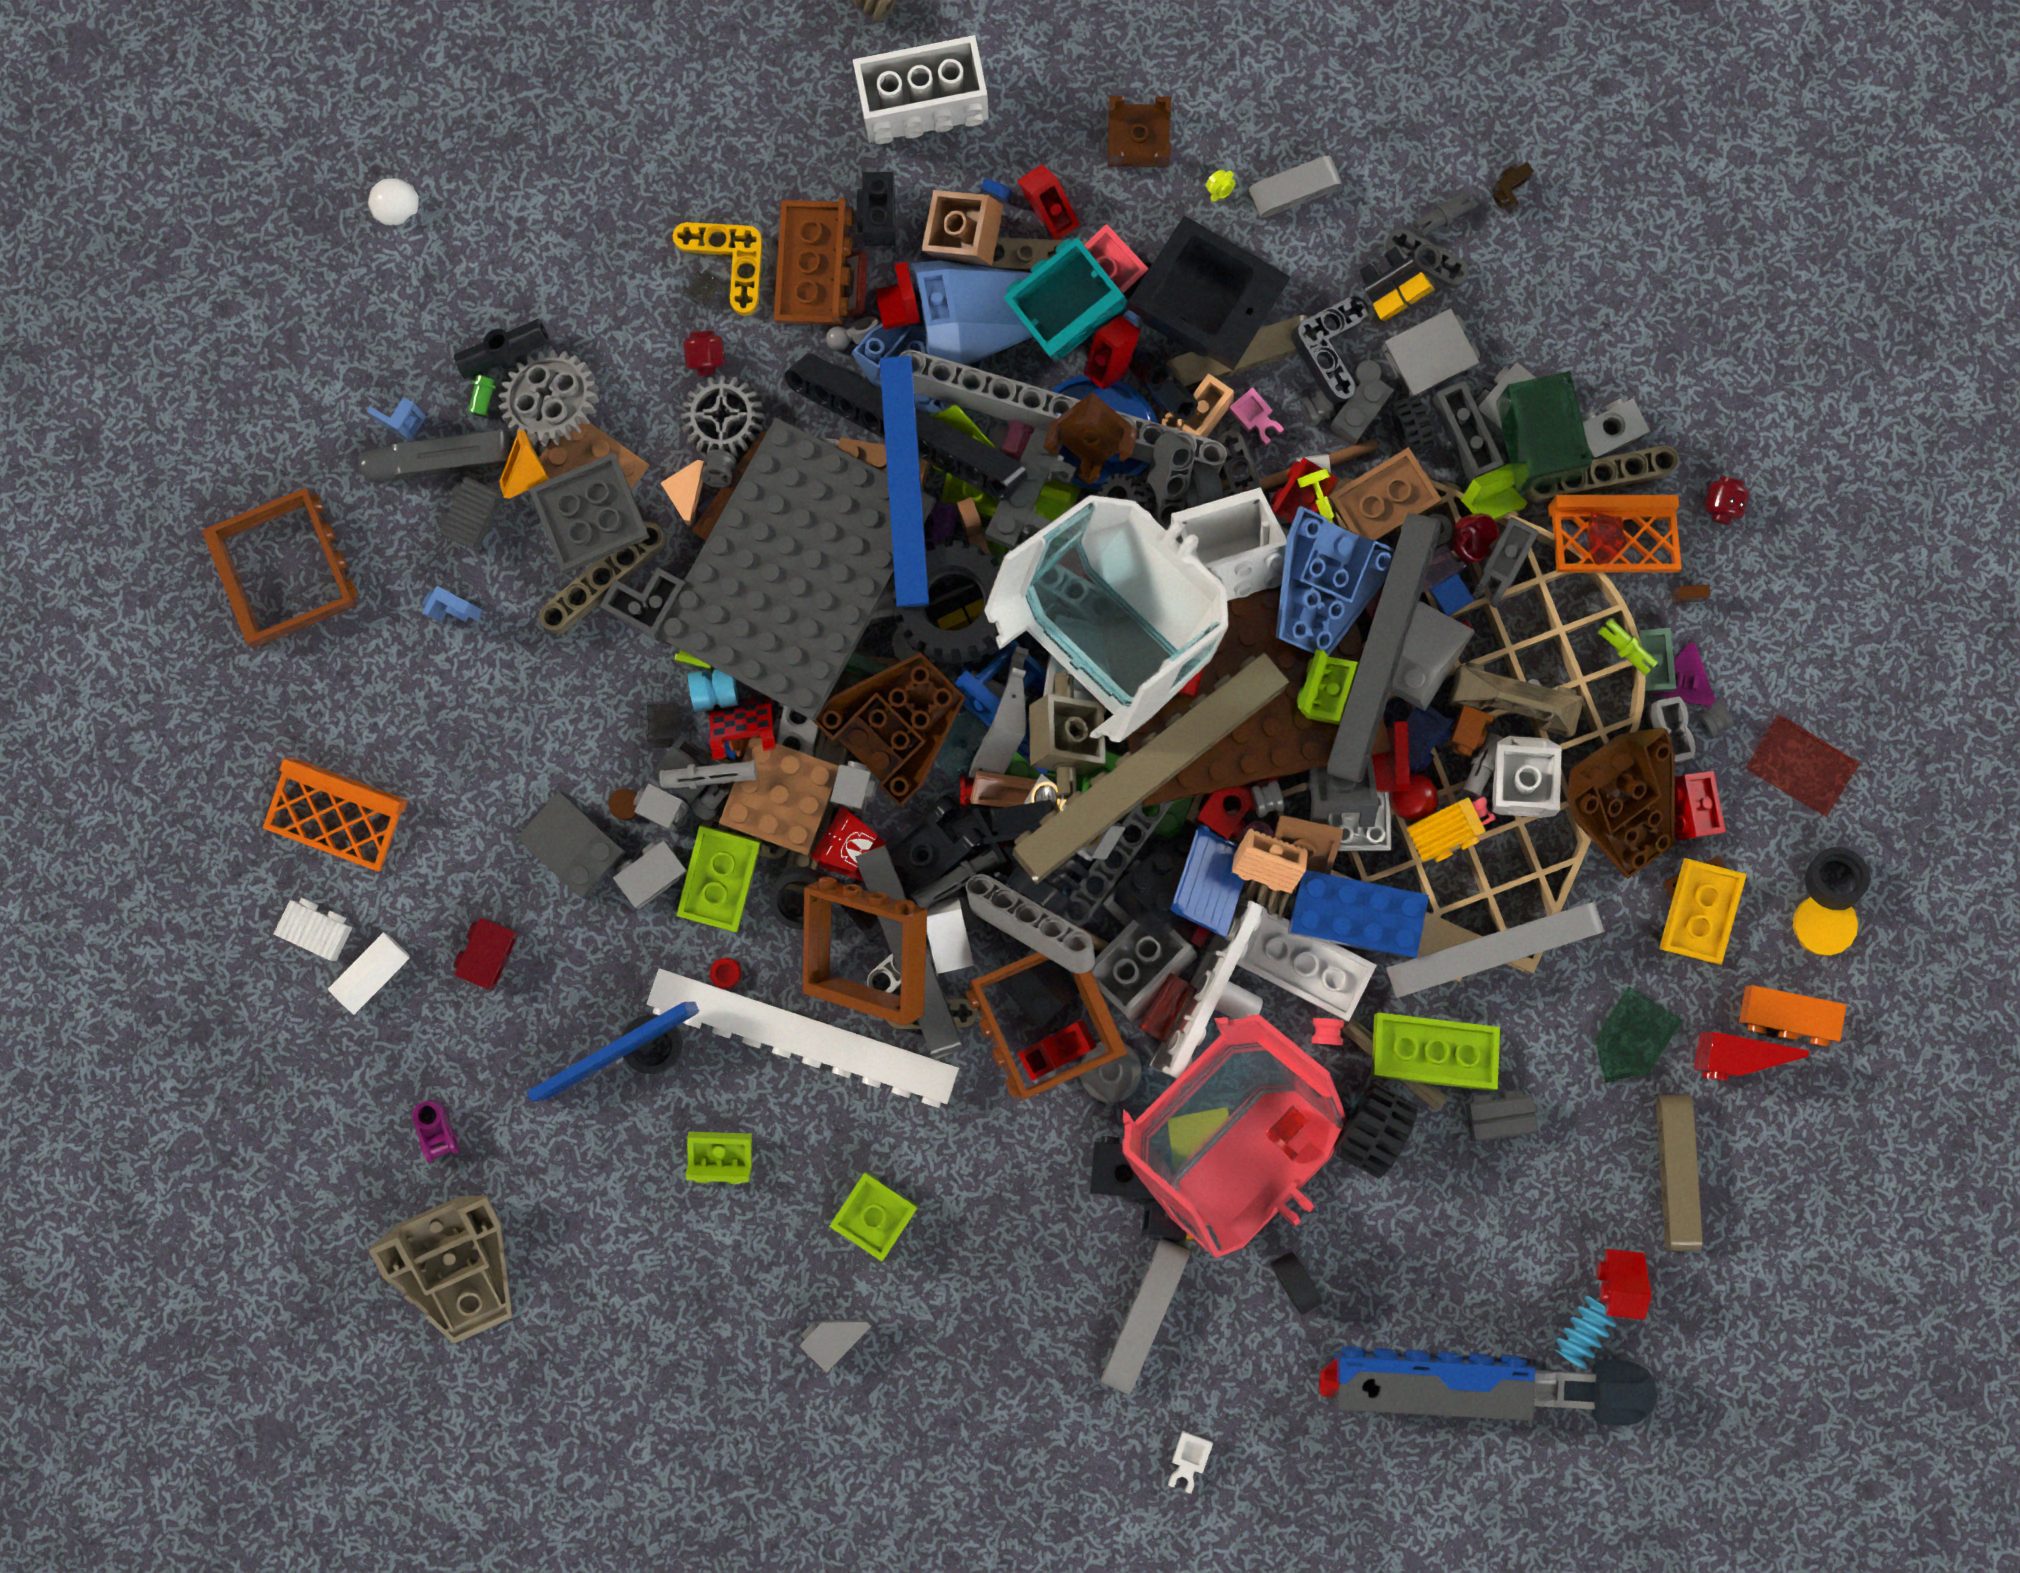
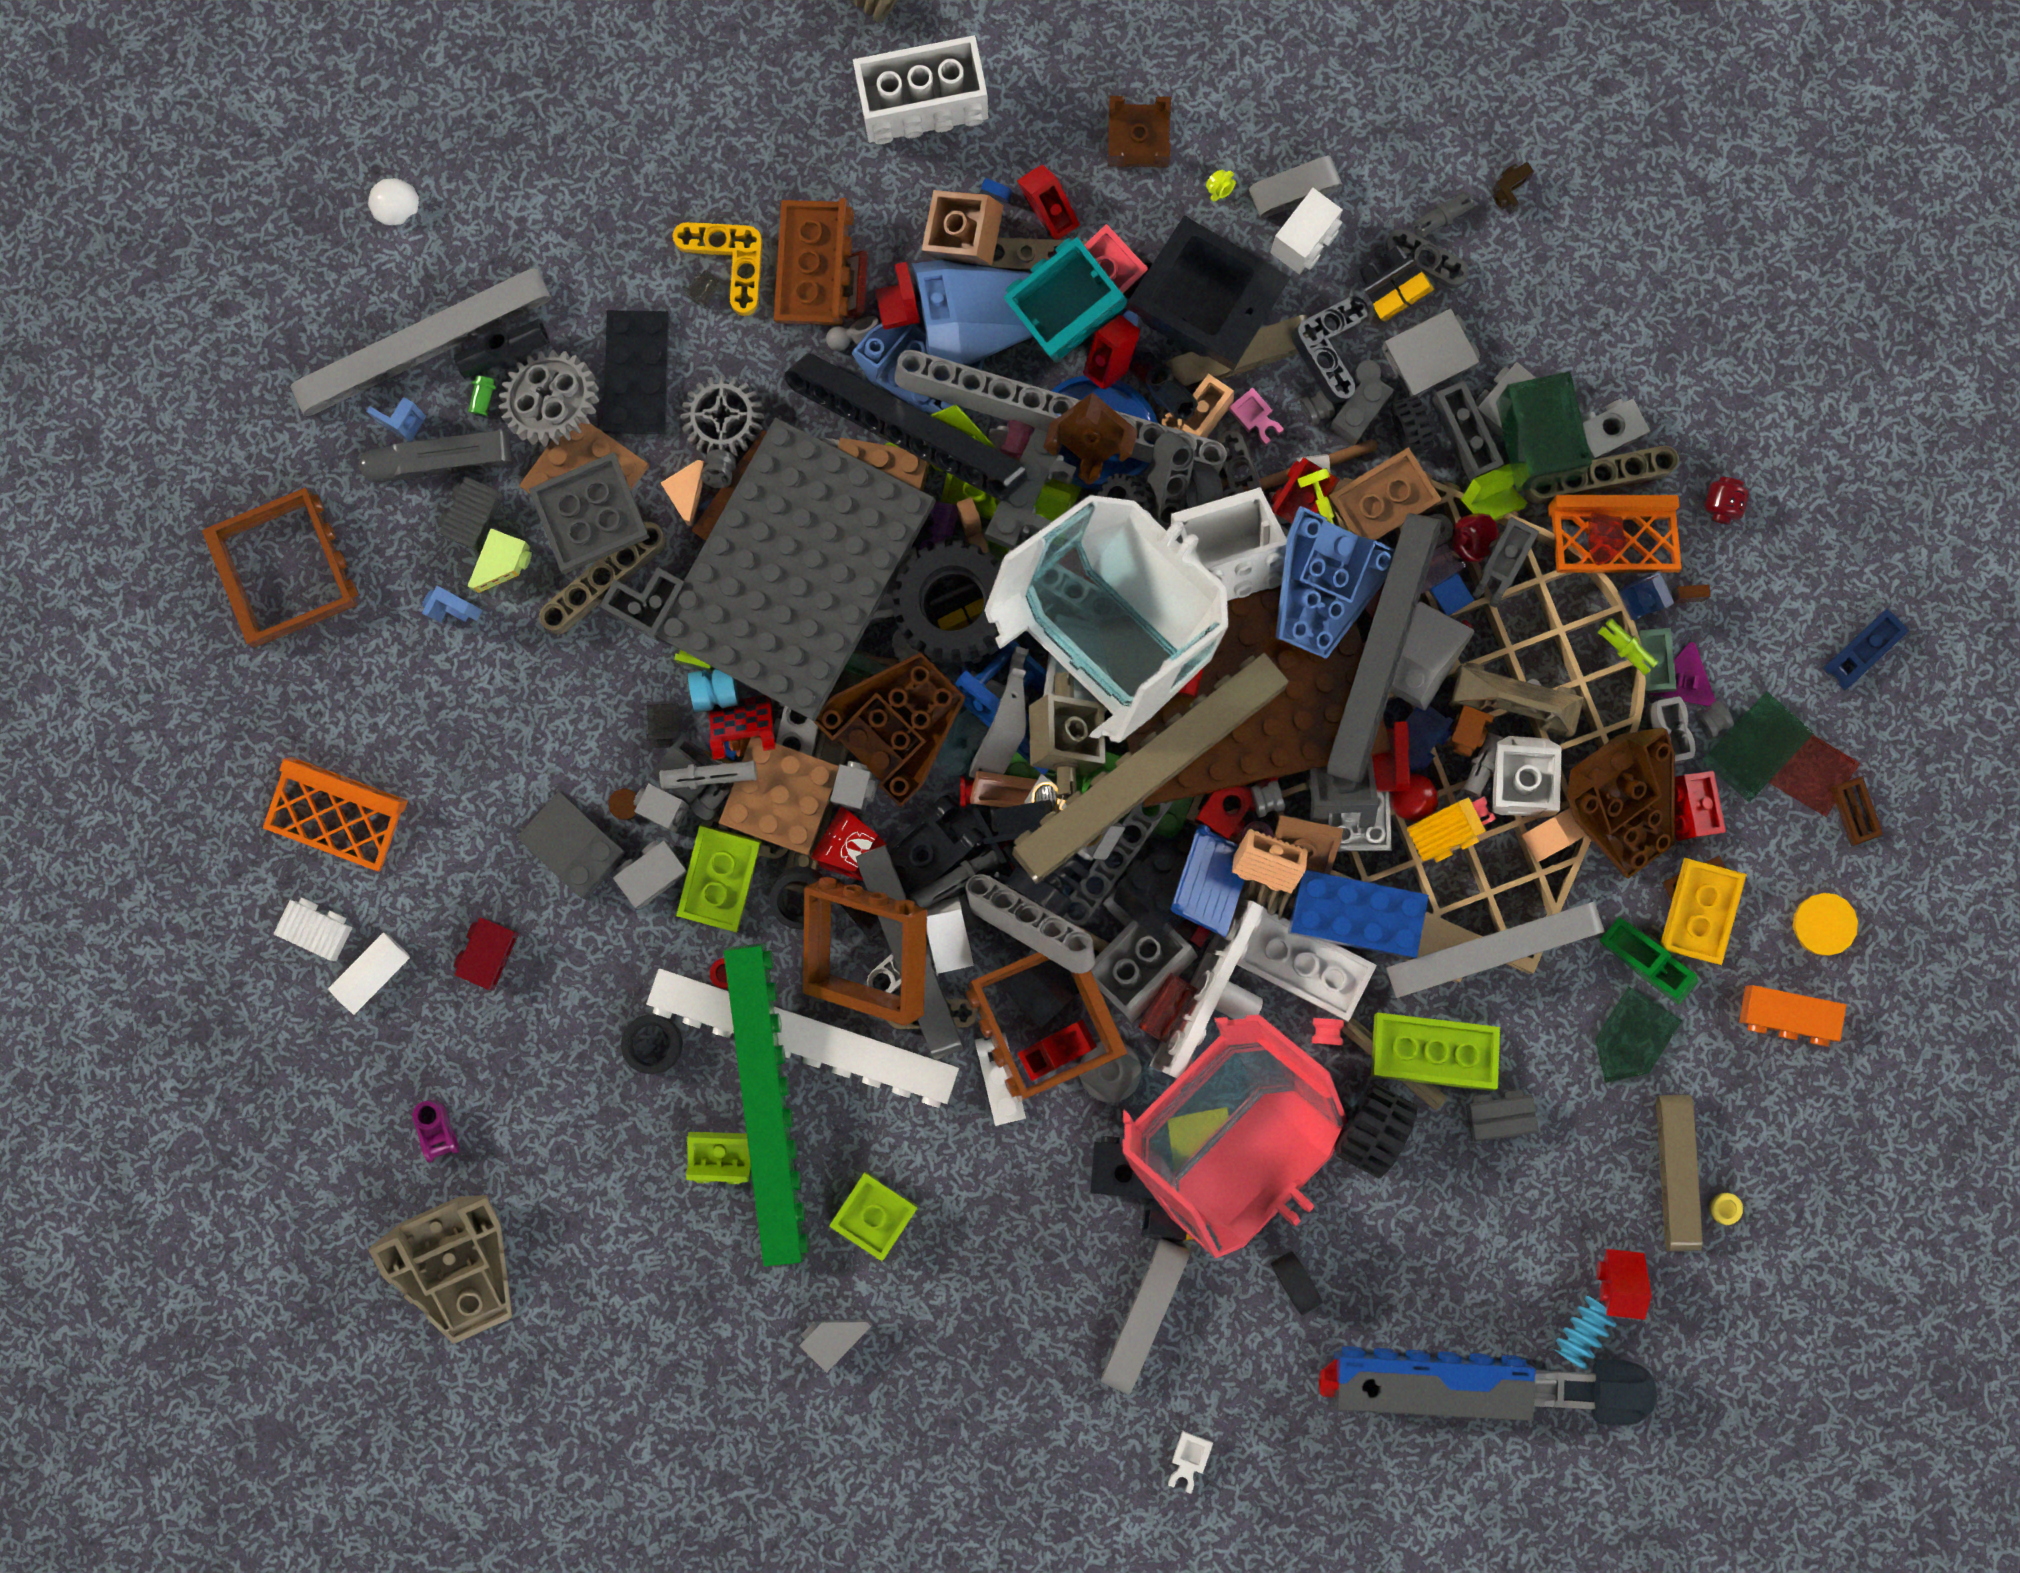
(420, 342): none -> light grey beam
(499, 561): none -> yellowish green slope
(522, 469): light orange slope -> none
(613, 1051): blue tile -> none
(636, 372): none -> black plate
(704, 352): dark red head -> none
(765, 1104): none -> green brick
(877, 209): black brick -> none
(904, 481): blue tile -> none
(1003, 1106): none -> white plate
(1285, 1129): clear red tile -> none
(1306, 231): none -> white brick
(1326, 688): lime bracket -> none
(1553, 835): none -> light nougat slope
(1645, 595): none -> dark blue brick
(1649, 960): none -> green slope
(1726, 1208): none -> light yellow tile
(1730, 1055): red slope -> none
(1757, 746): none -> clear green tile
(1837, 791): none -> reddish brown tile
(1851, 862): black tyre -> none
(1866, 648): none -> dark blue plate

